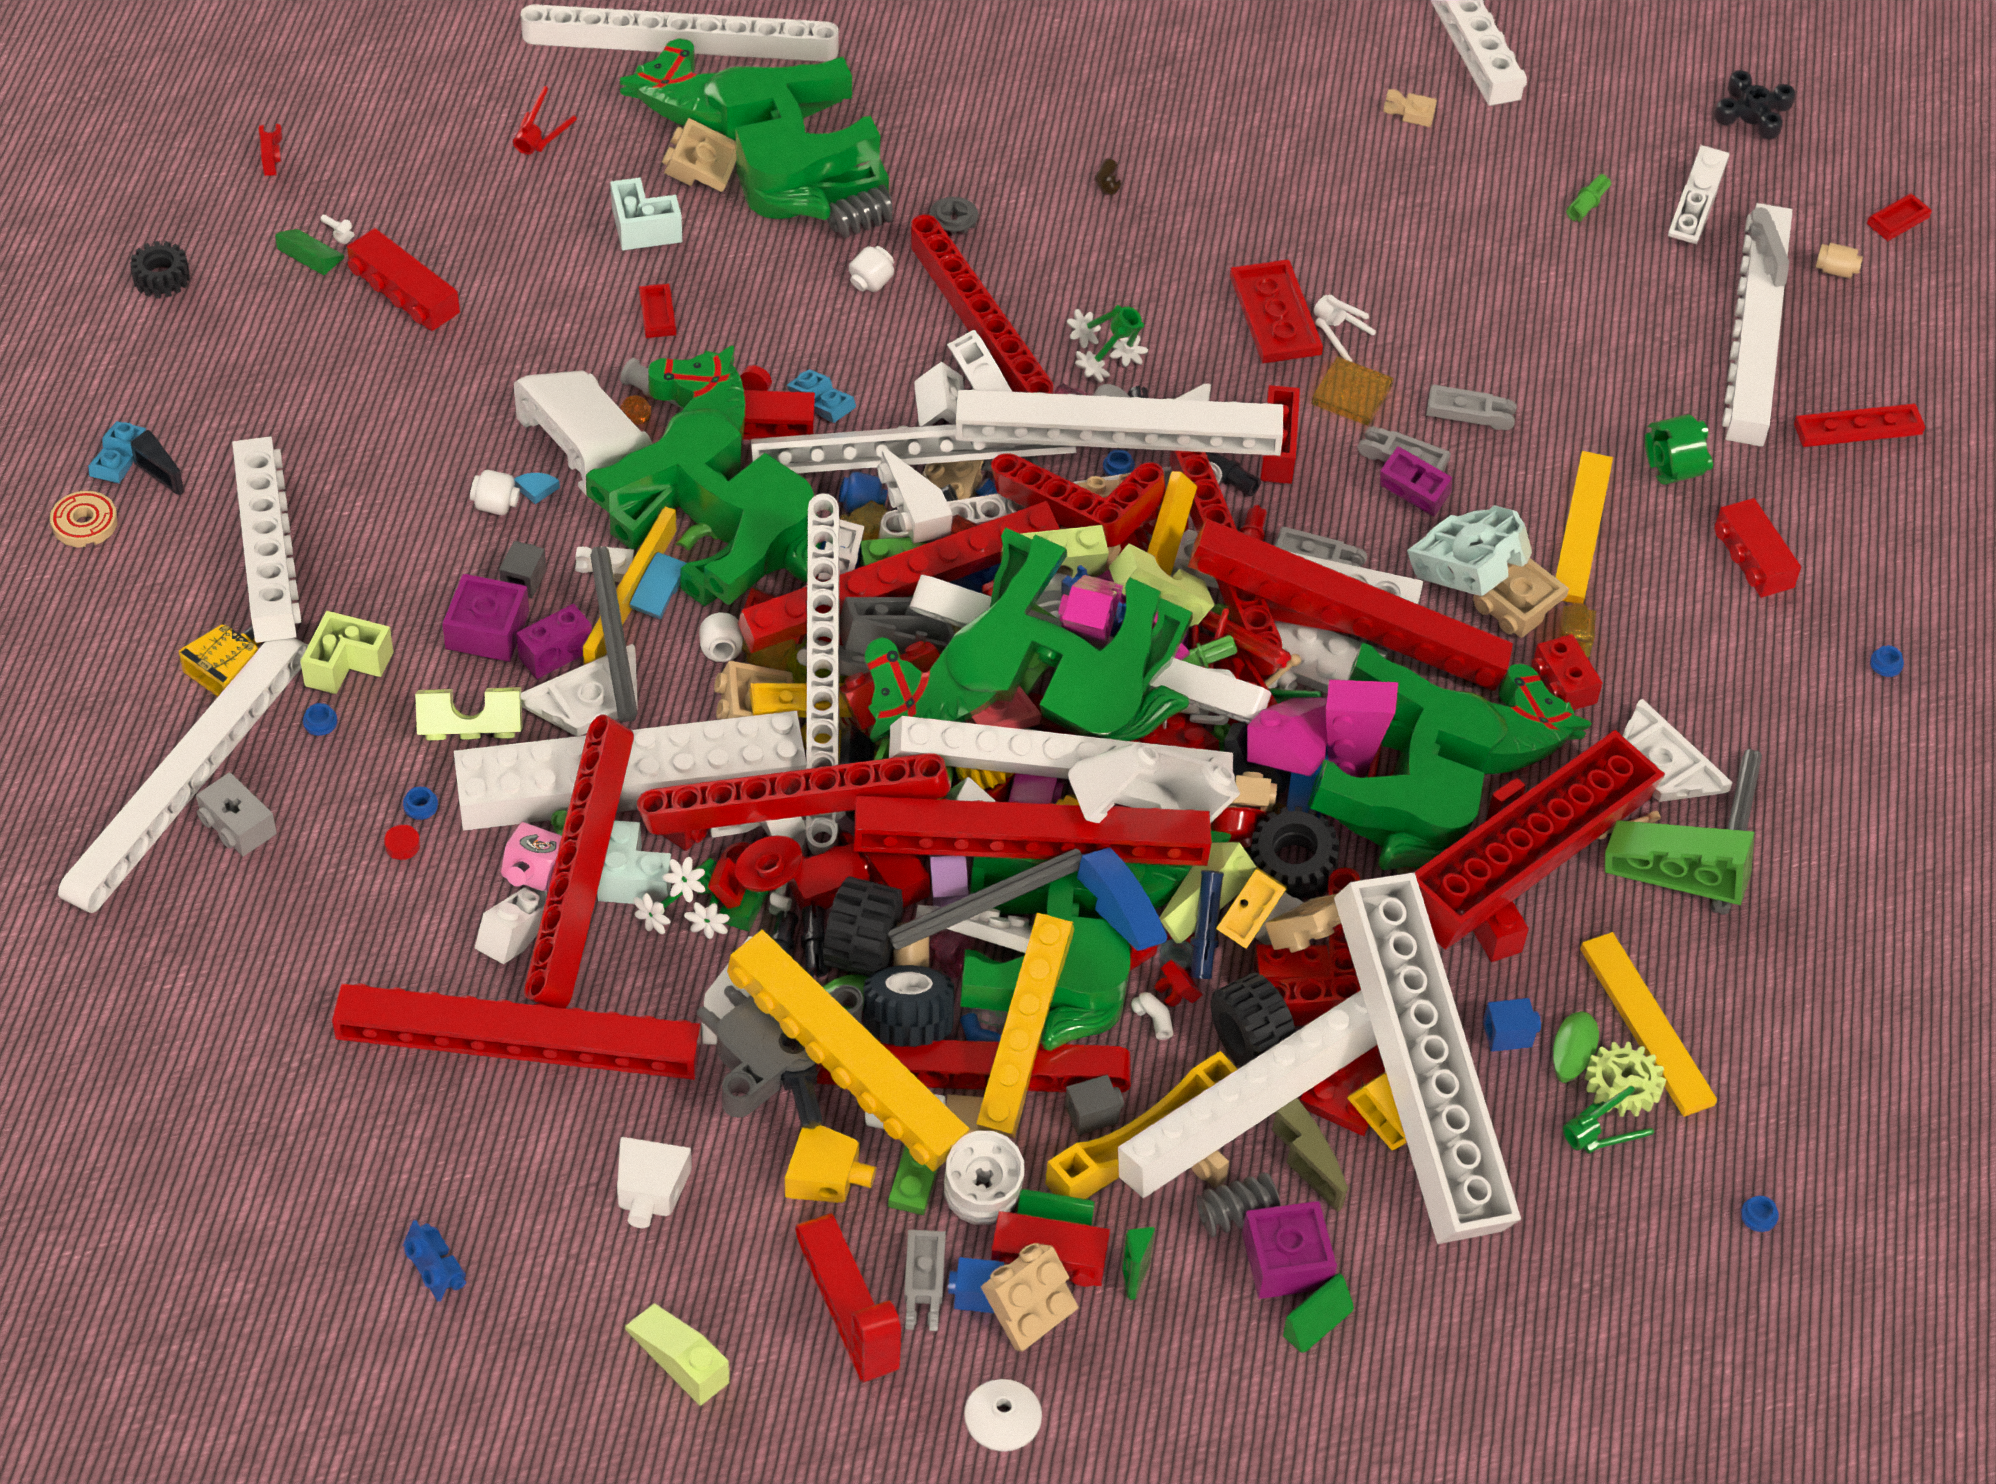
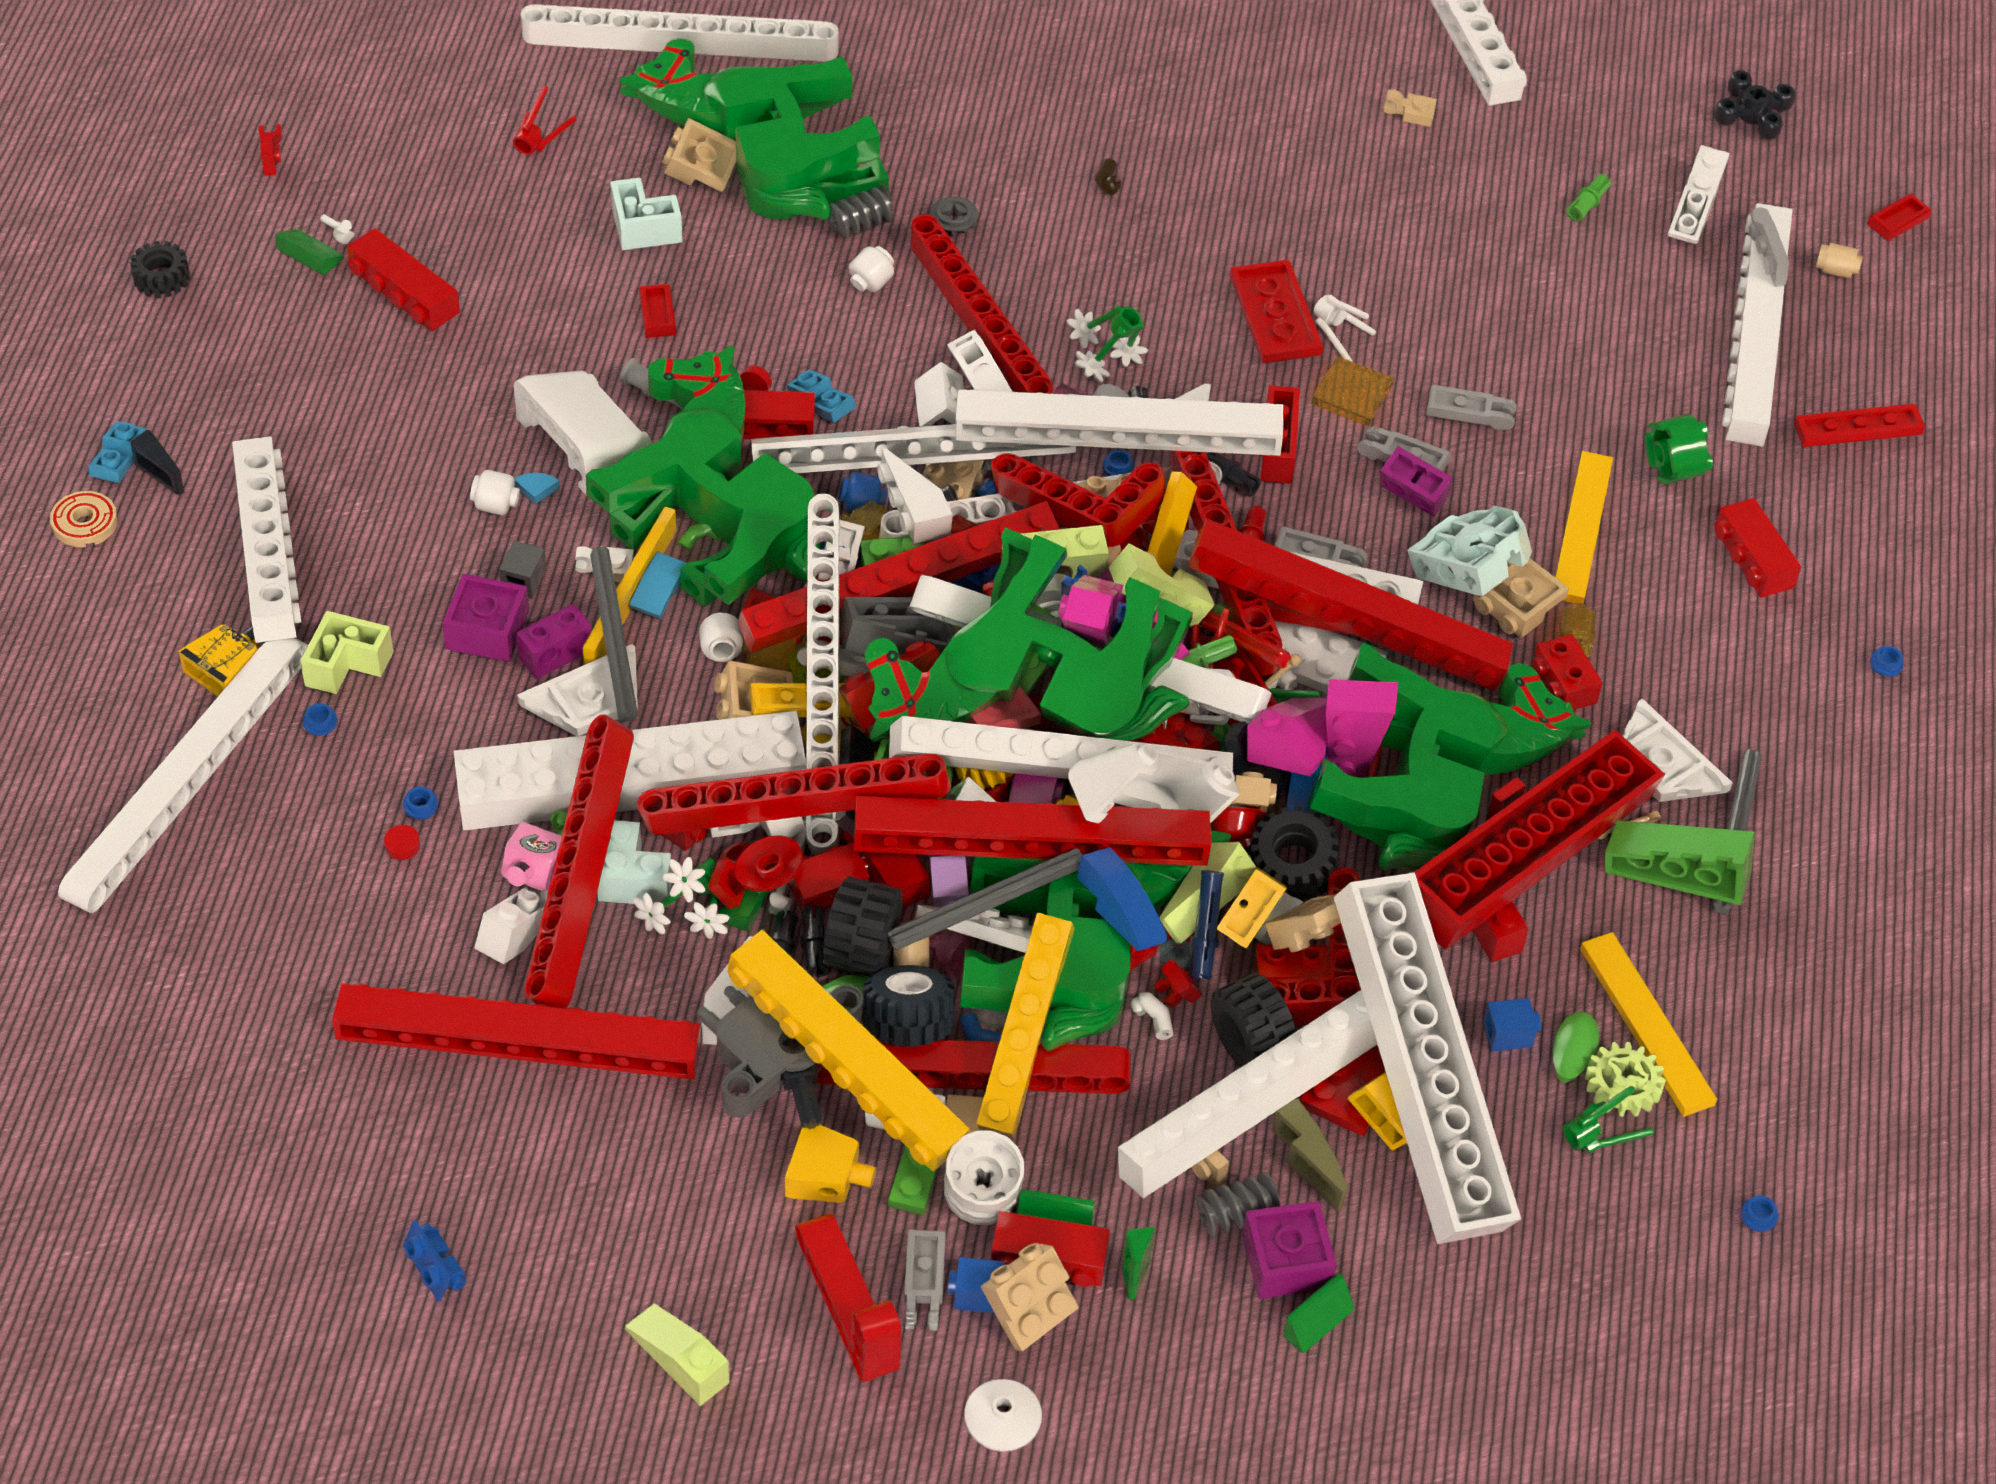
(235, 814): light grey brick -> none
(439, 716): yellowish green arch -> none
(636, 409): clear orange plate -> none
(650, 1178): white torso -> none
(1093, 1104): dark grey brick -> none
(1095, 1163): yellow arch -> none

